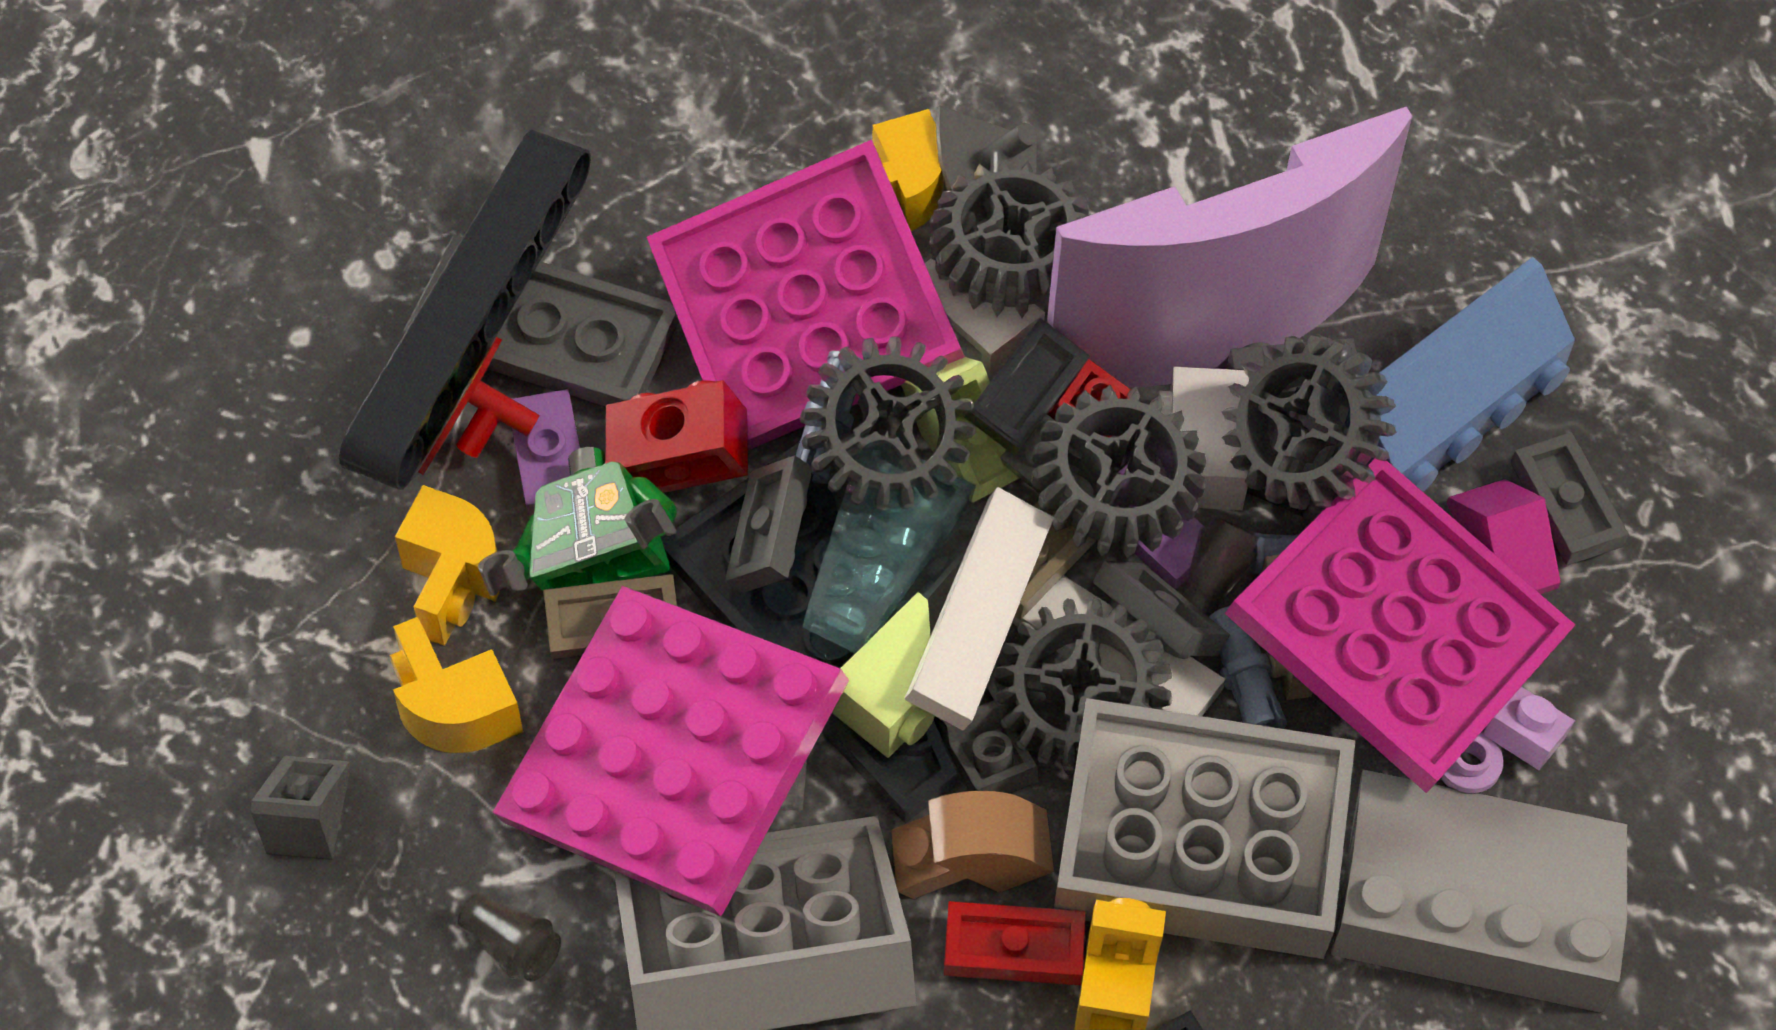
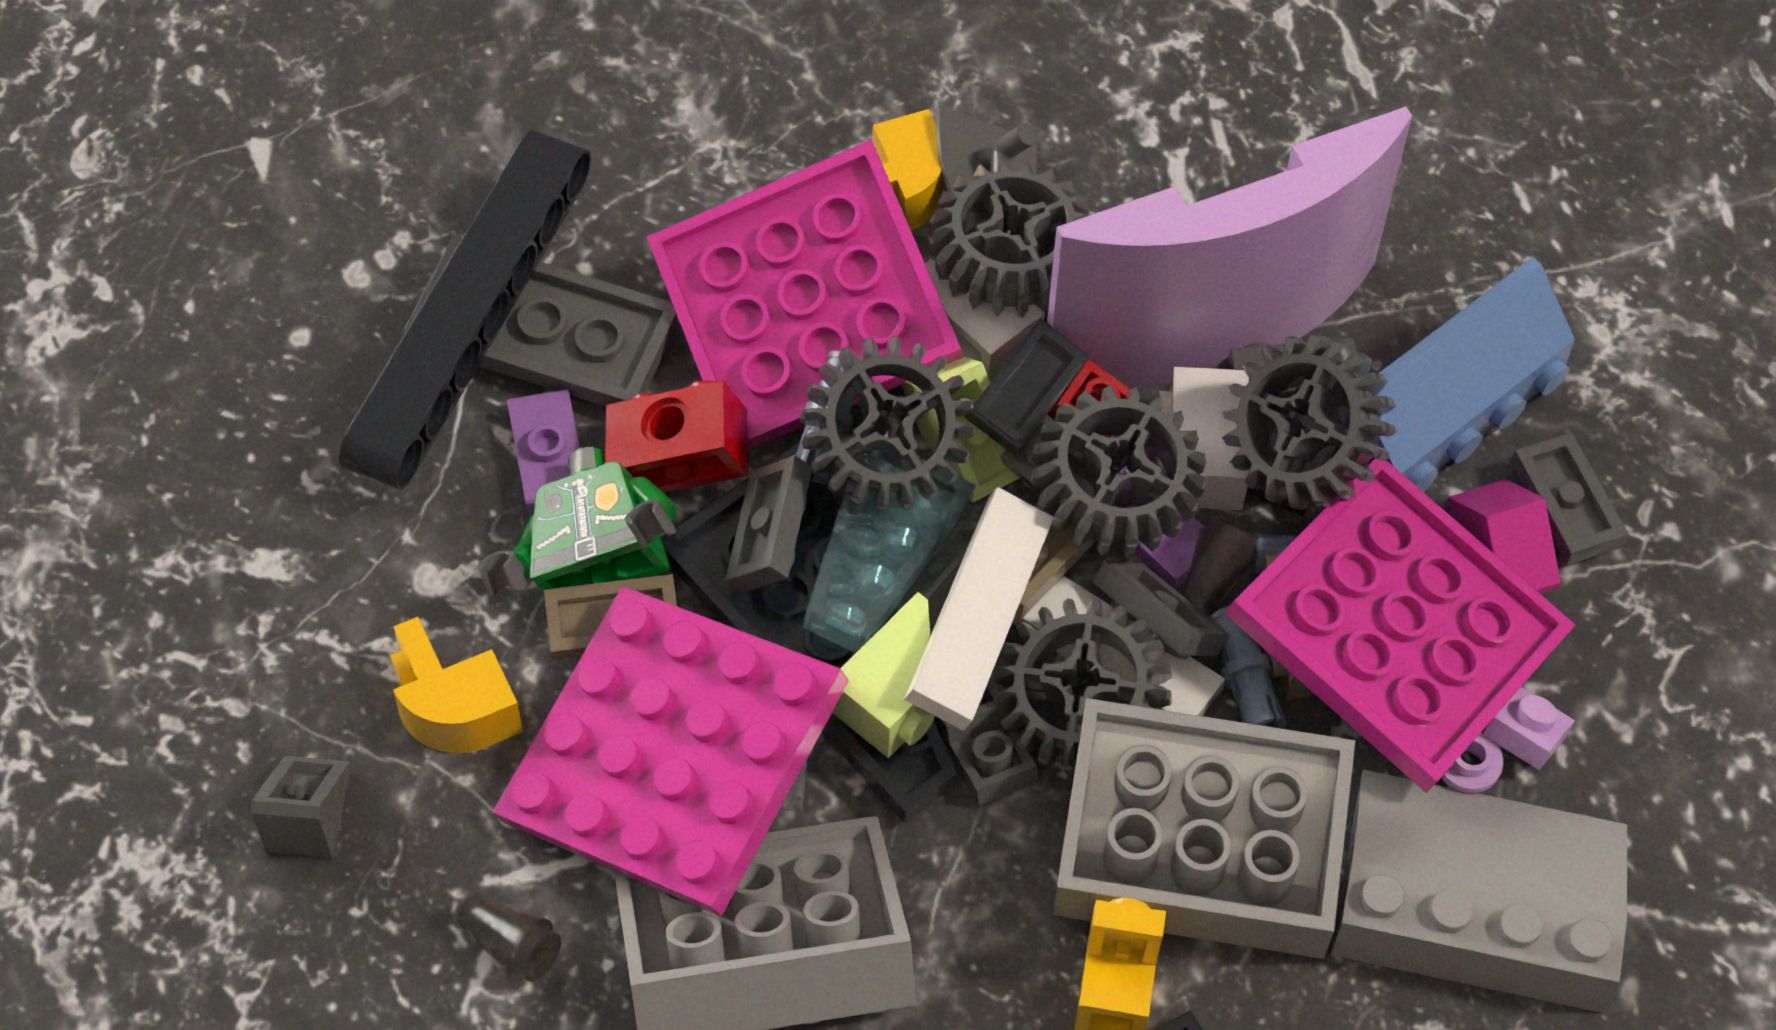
(446, 543): yellow brick -> none
(491, 408): red shield -> none
(975, 837): medium nougat brick -> none
(1014, 943): red plate -> none

